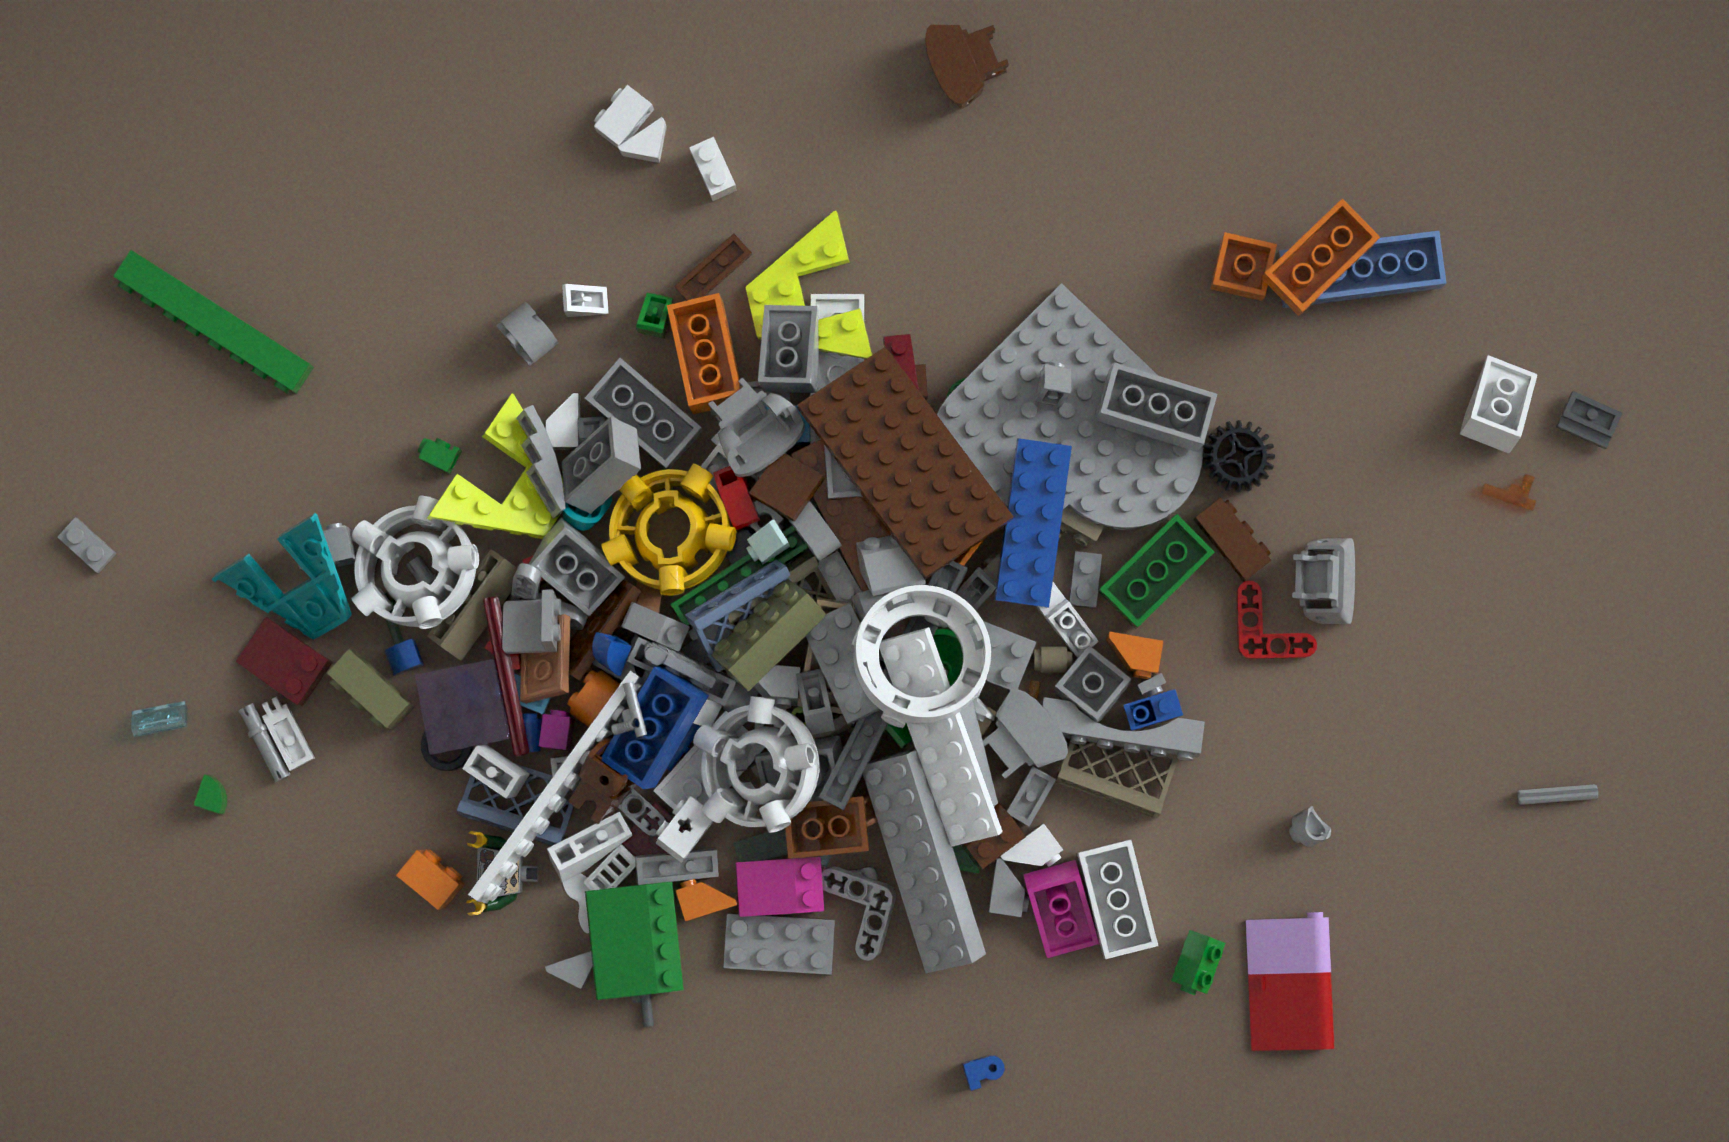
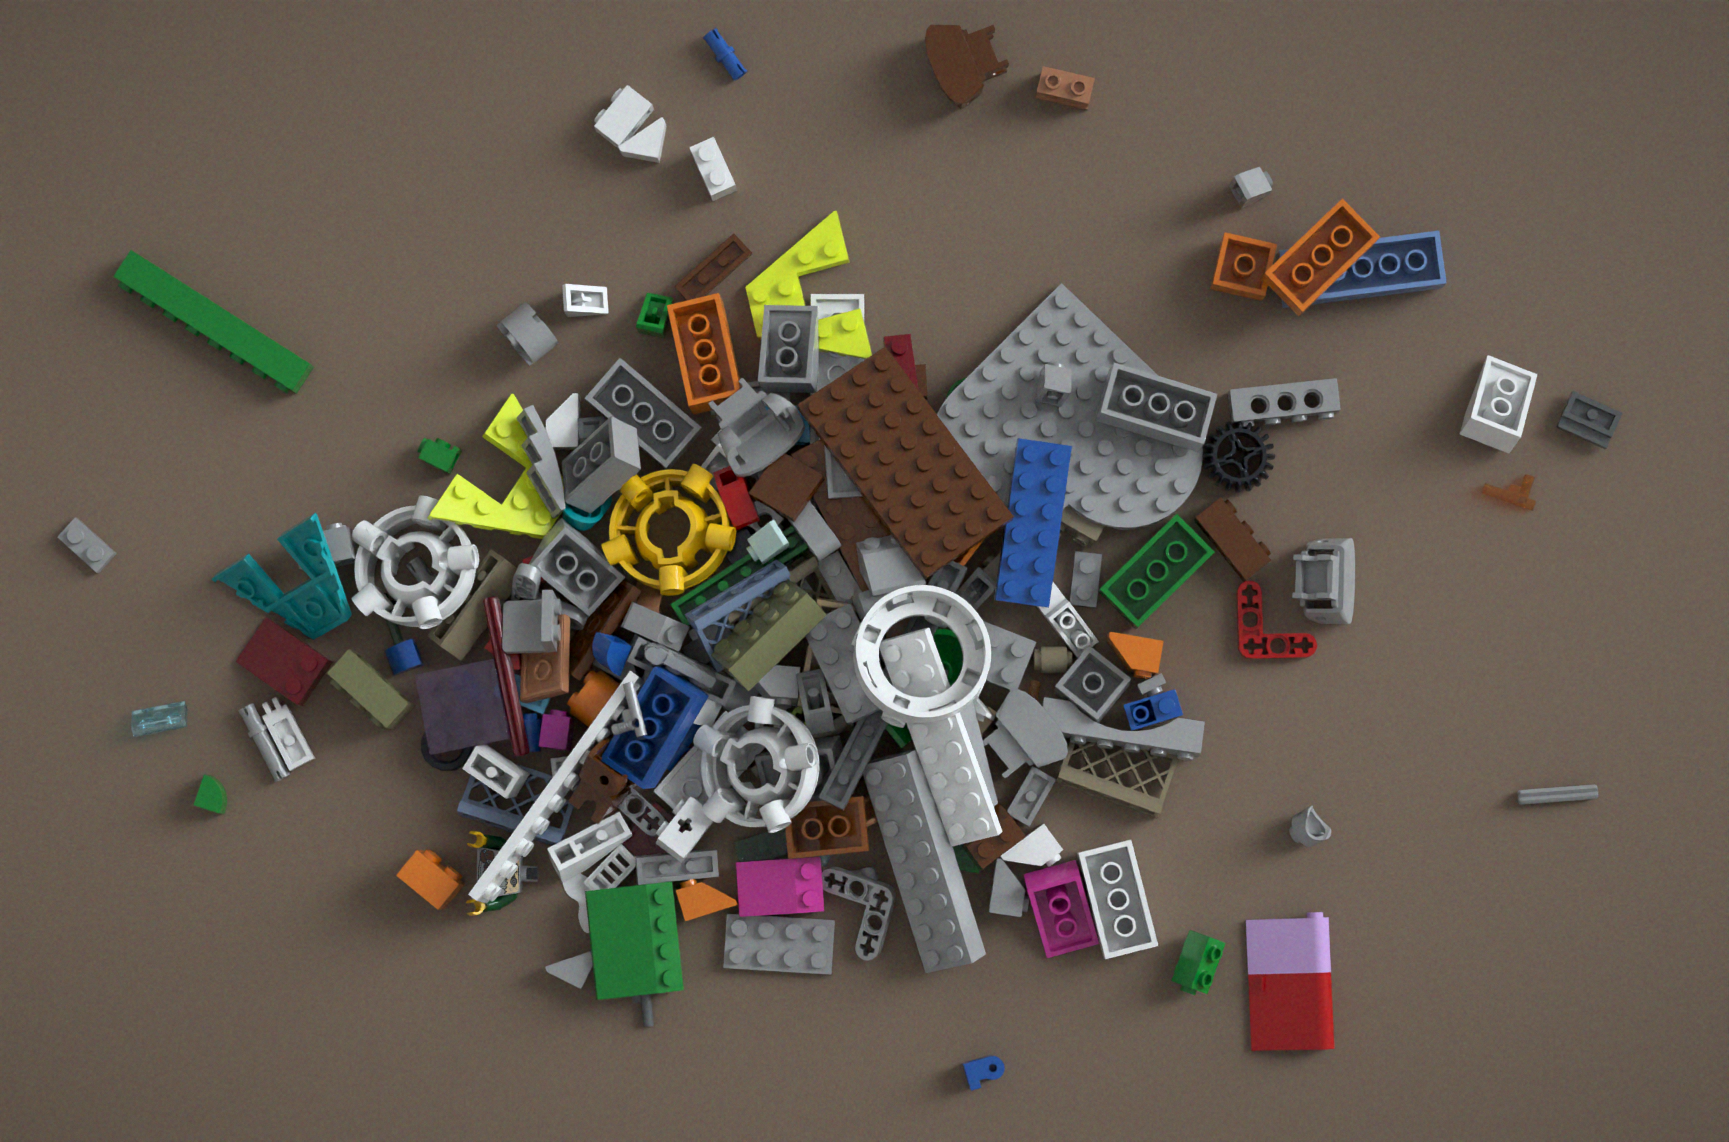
(725, 54): none -> blue pin
(1065, 88): none -> nougat hinge
(1251, 186): none -> light grey slope
(1324, 390): none -> light grey brick

